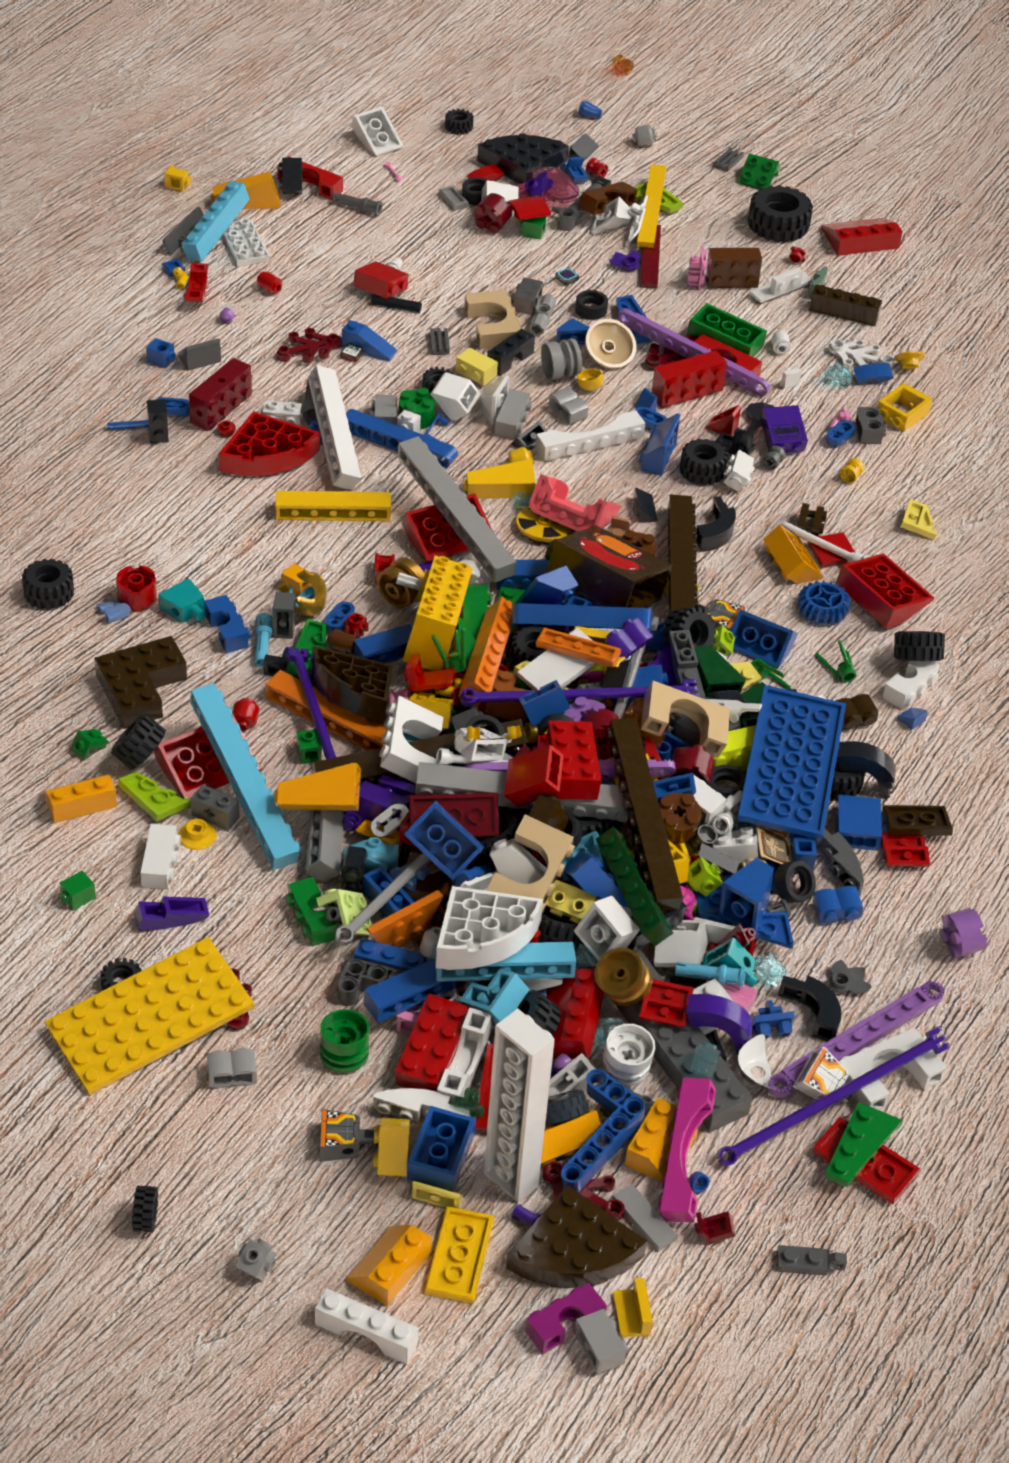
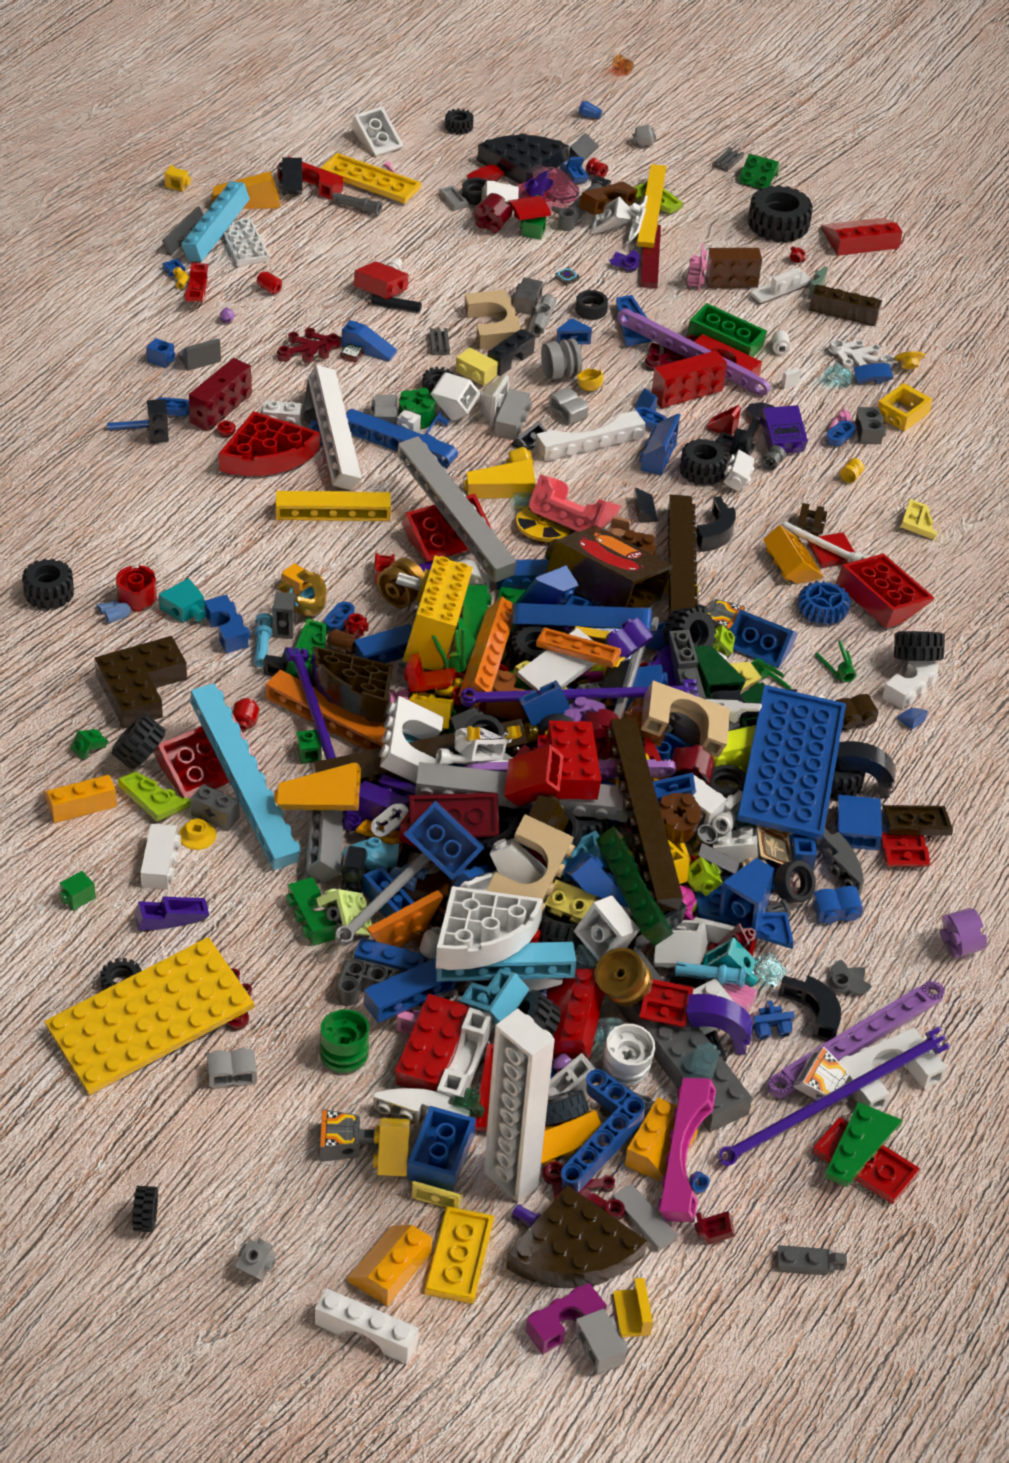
(372, 178): none -> yellow plate
(616, 338): tan dish -> none
(754, 1055): white piece -> none

